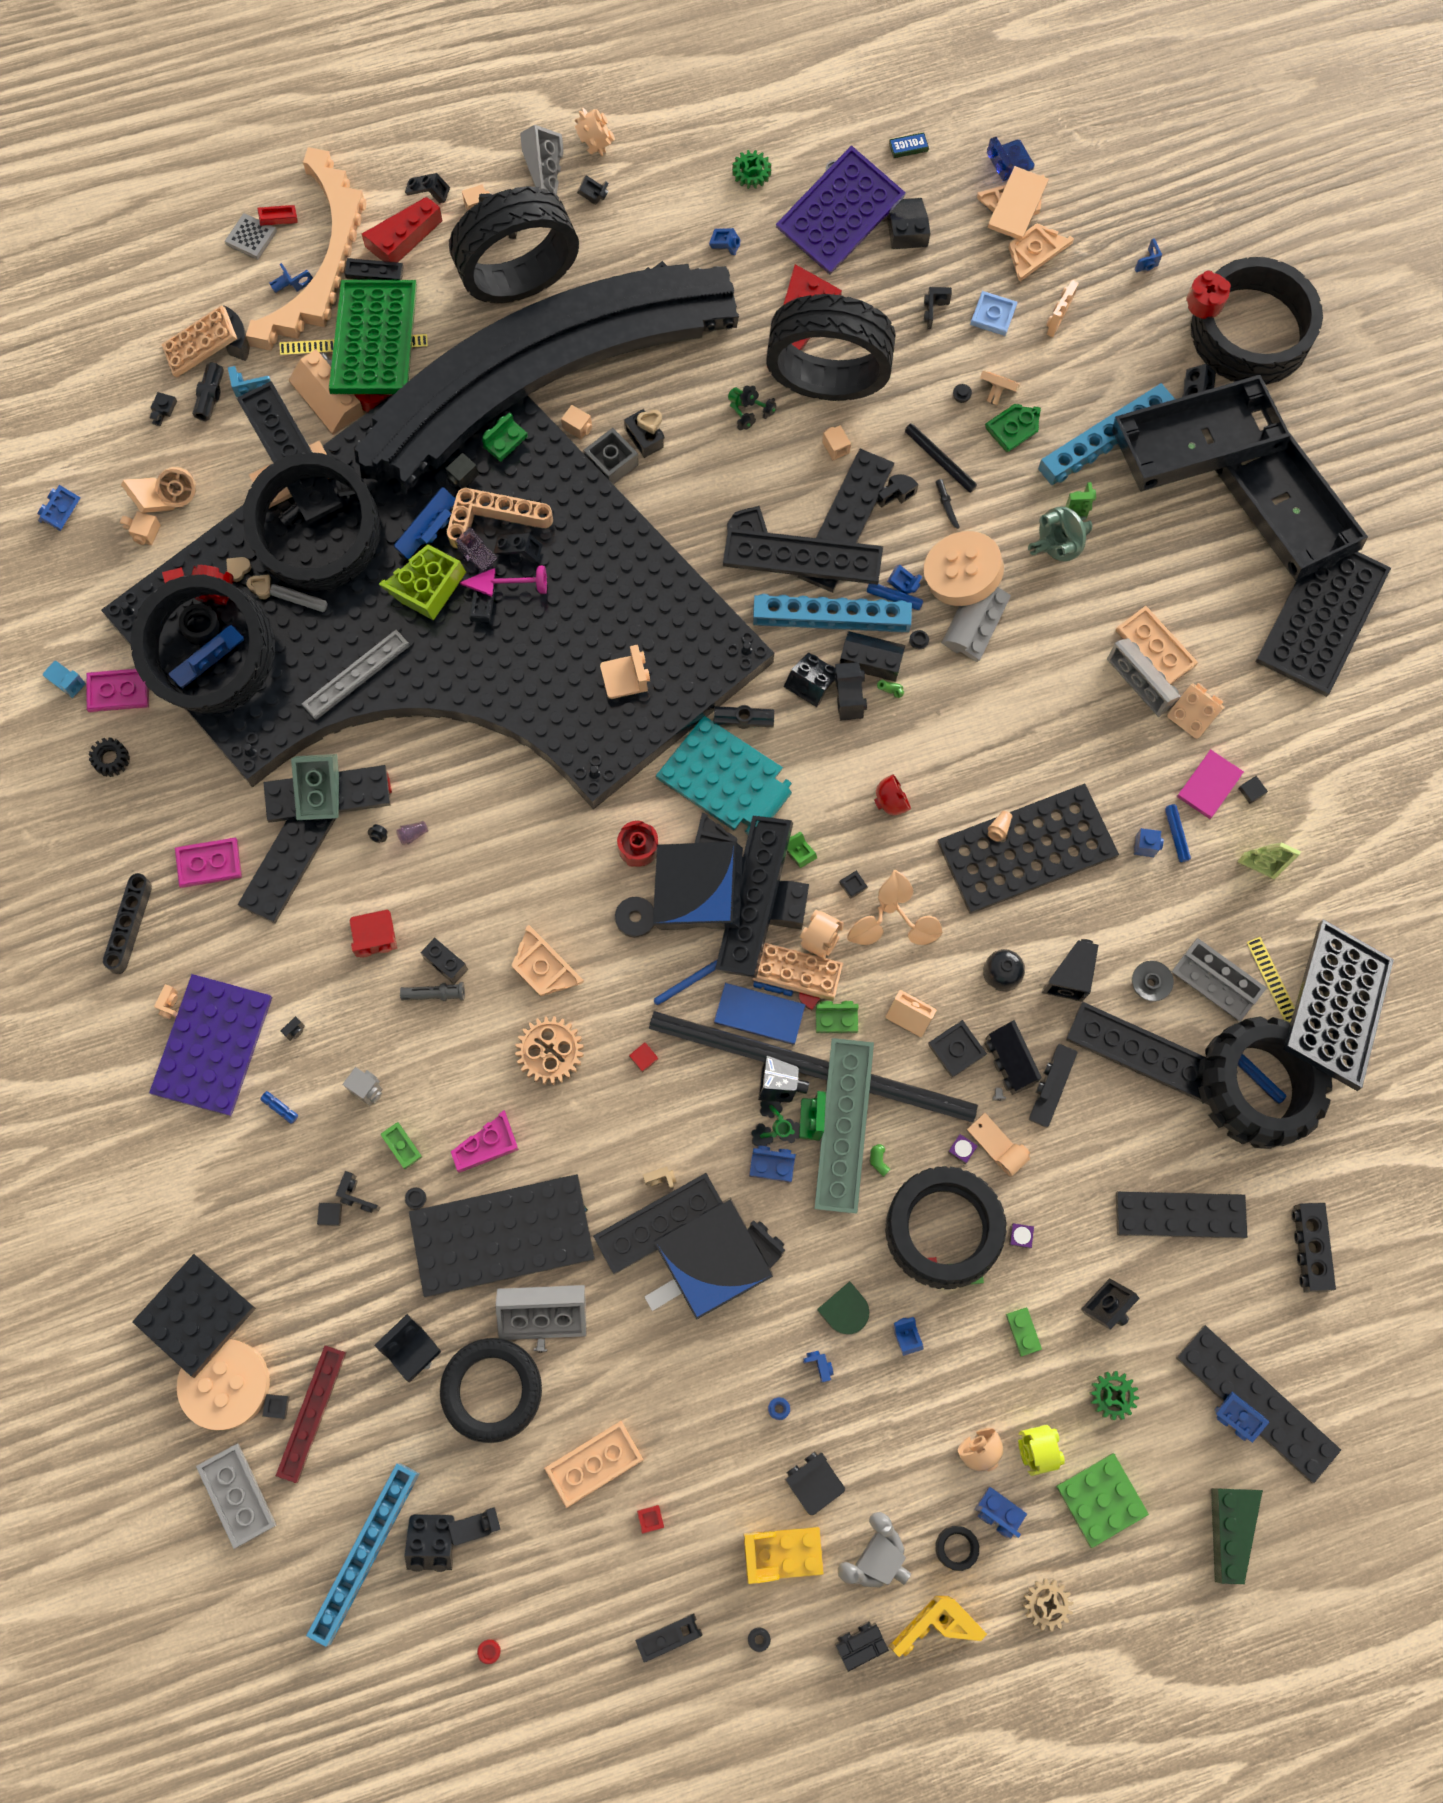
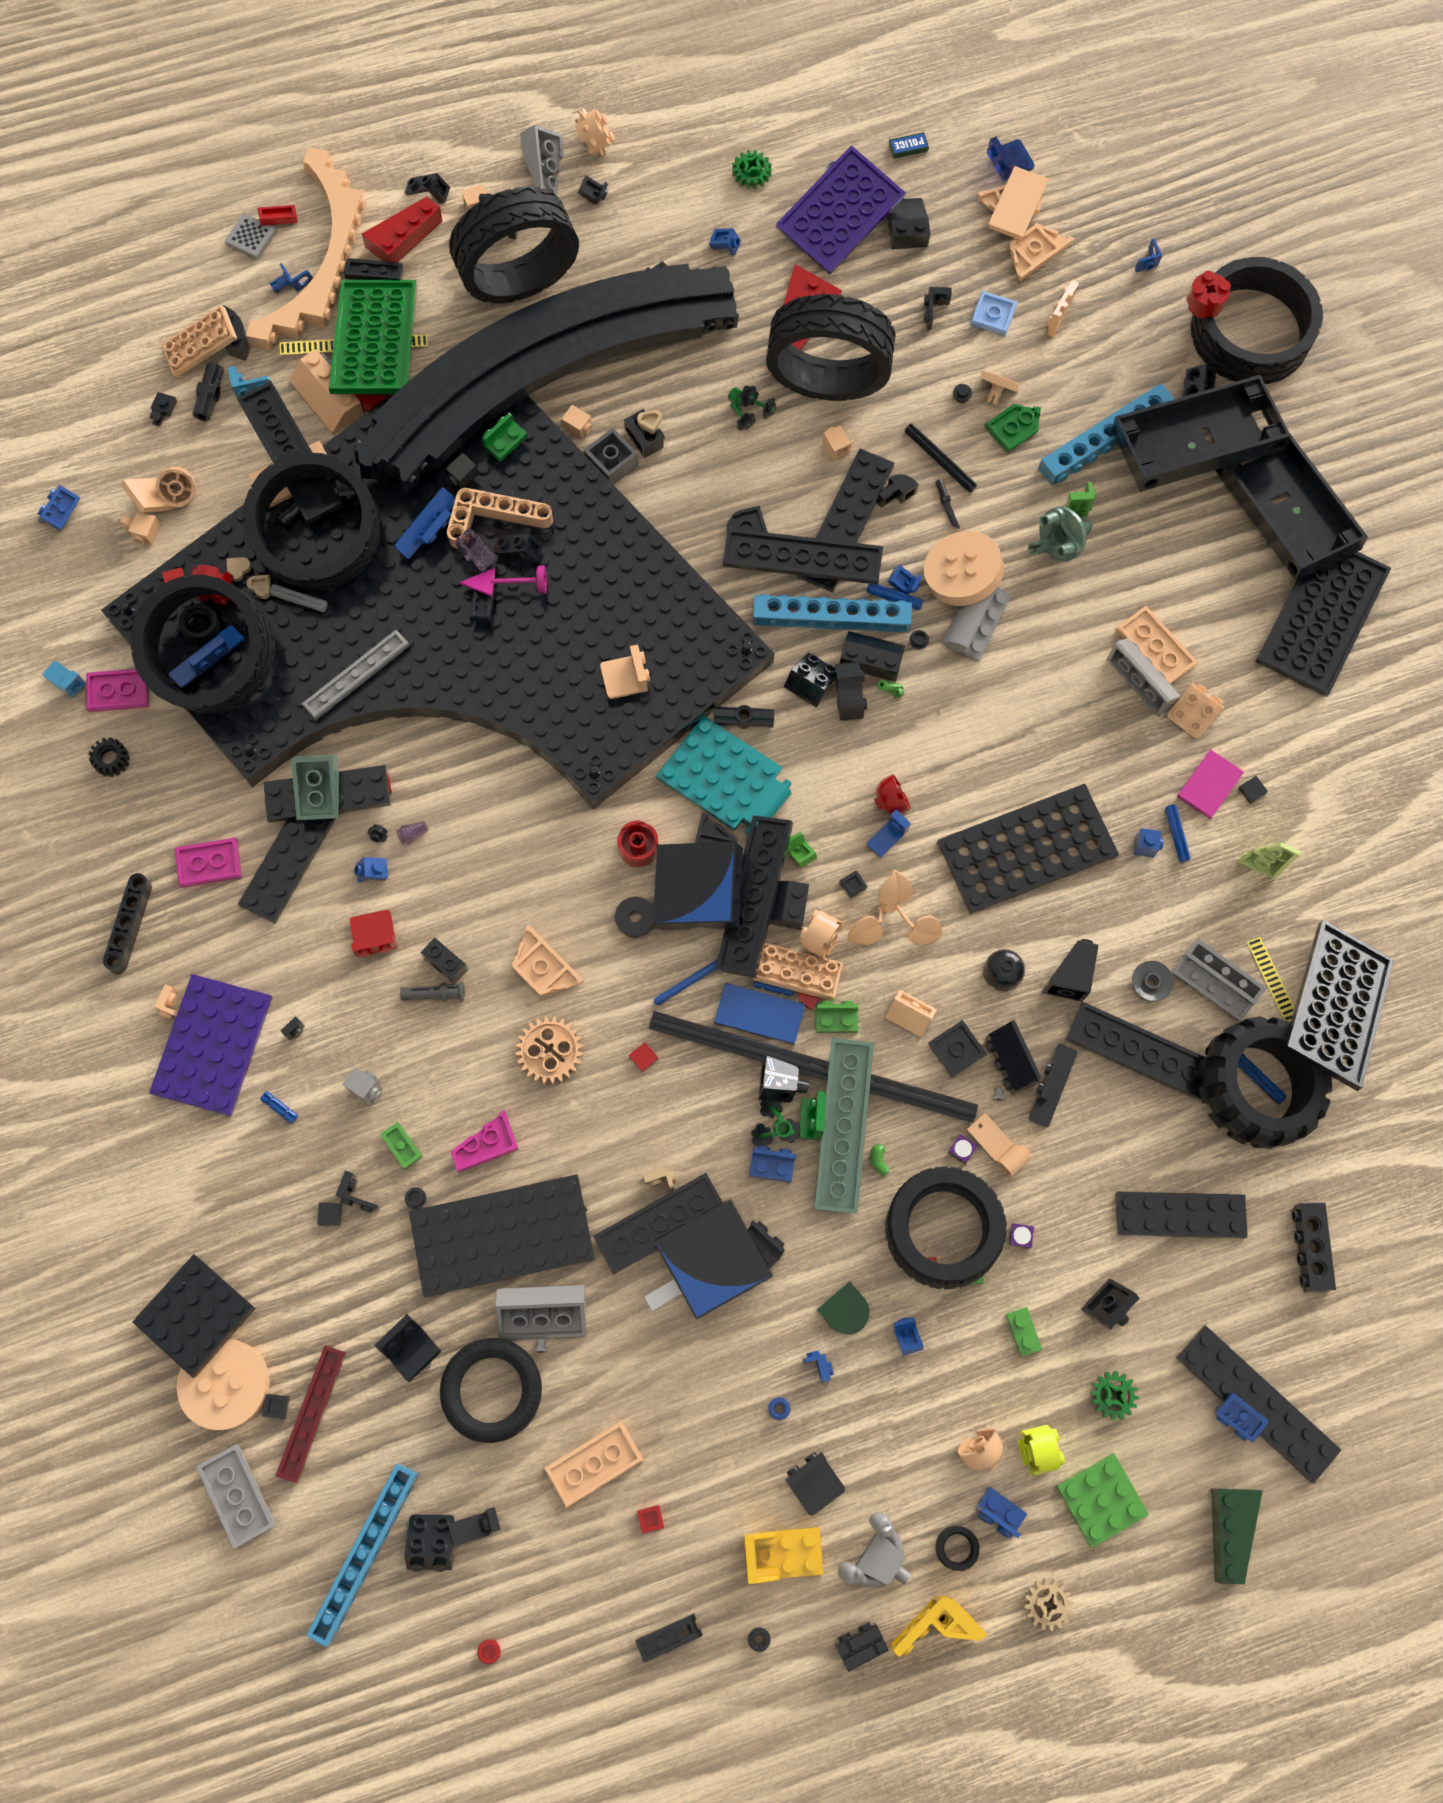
(371, 869): none -> blue bracket
(425, 581): lime wedge -> none
(889, 834): none -> blue bracket
(999, 828): light nougat cone -> none

